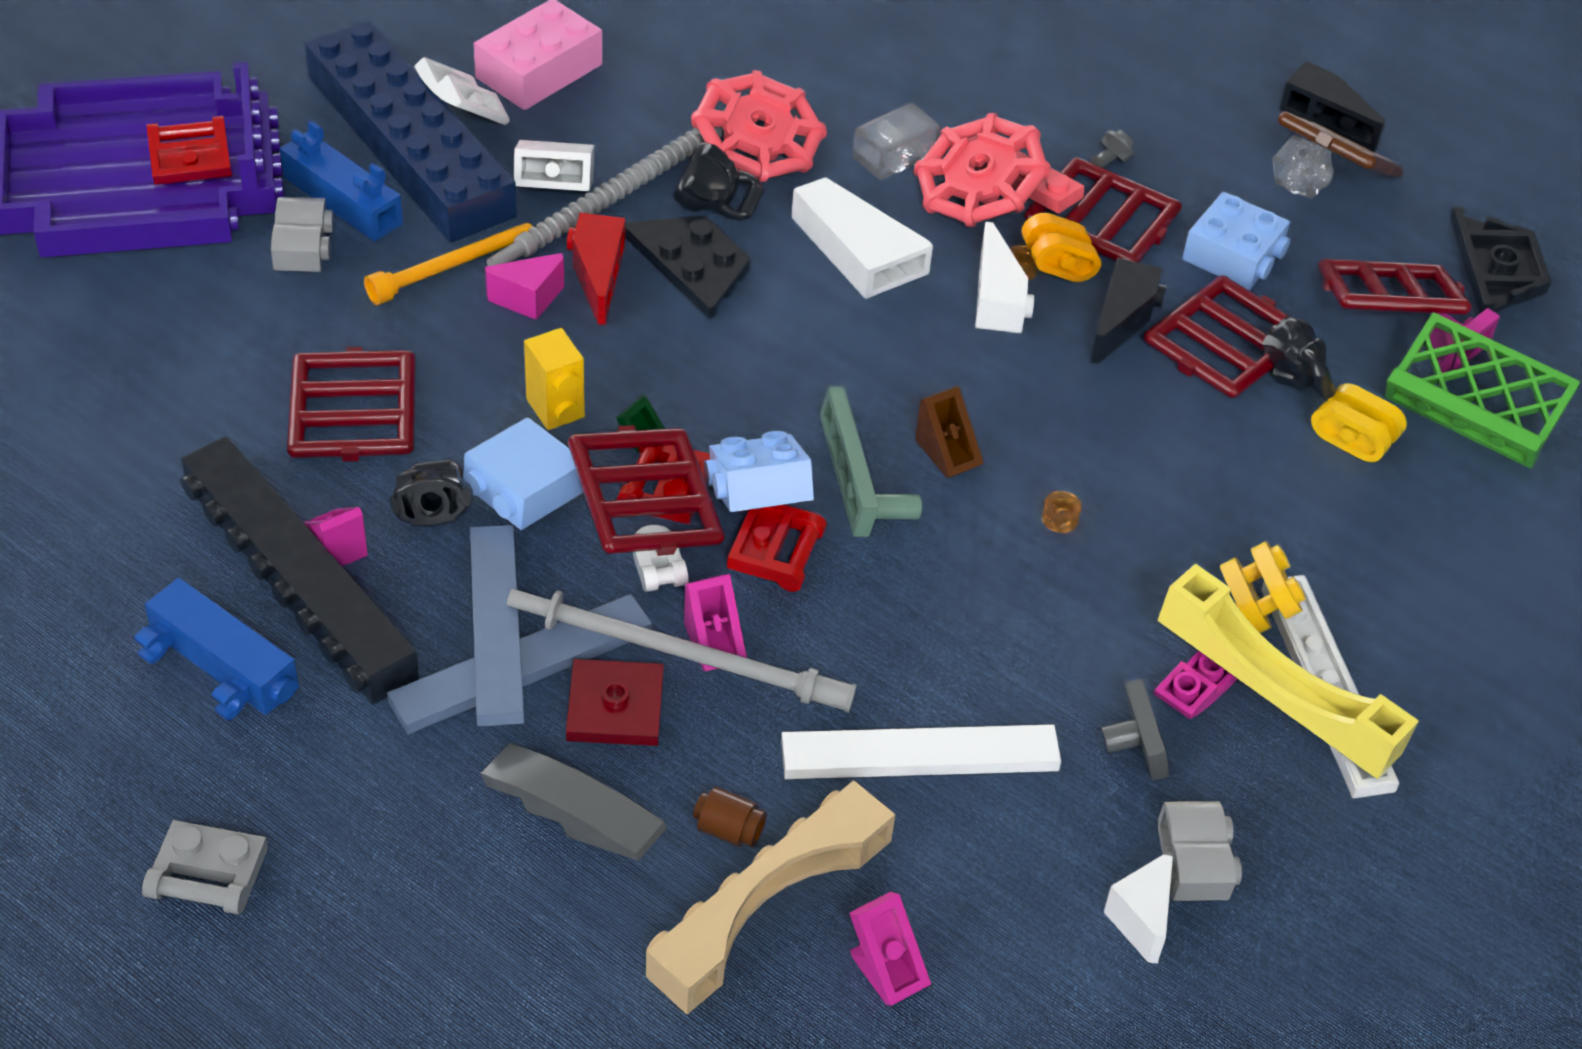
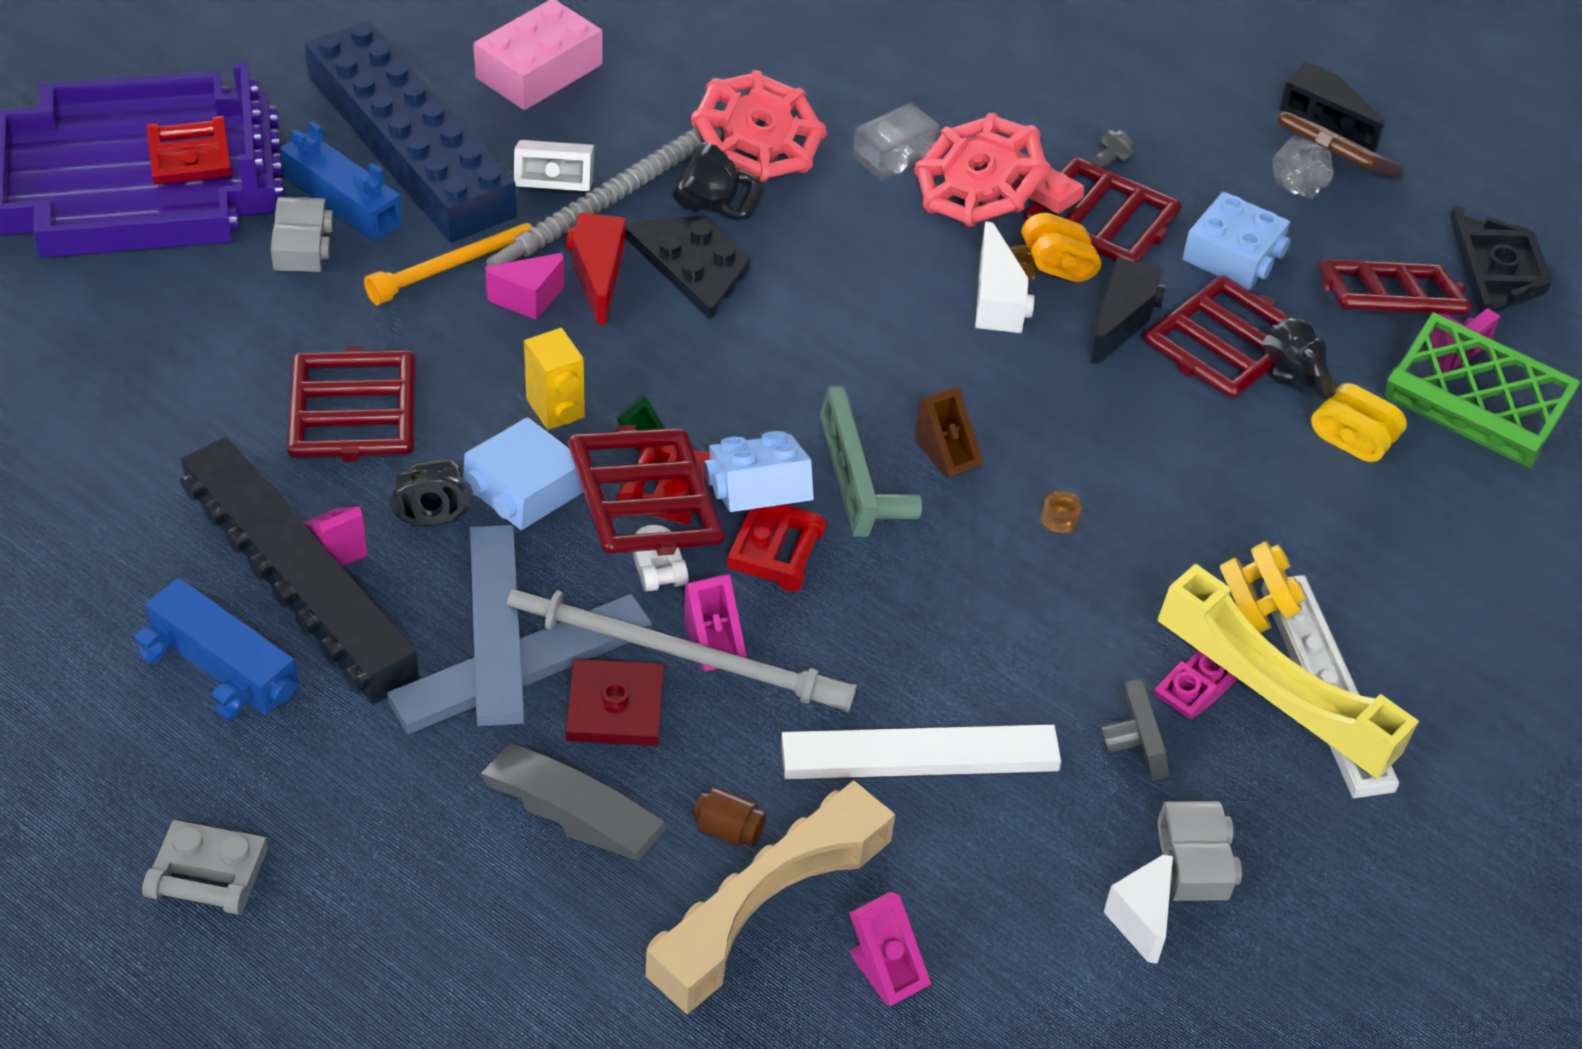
(461, 90): white slope -> none
(859, 238): white slope -> none

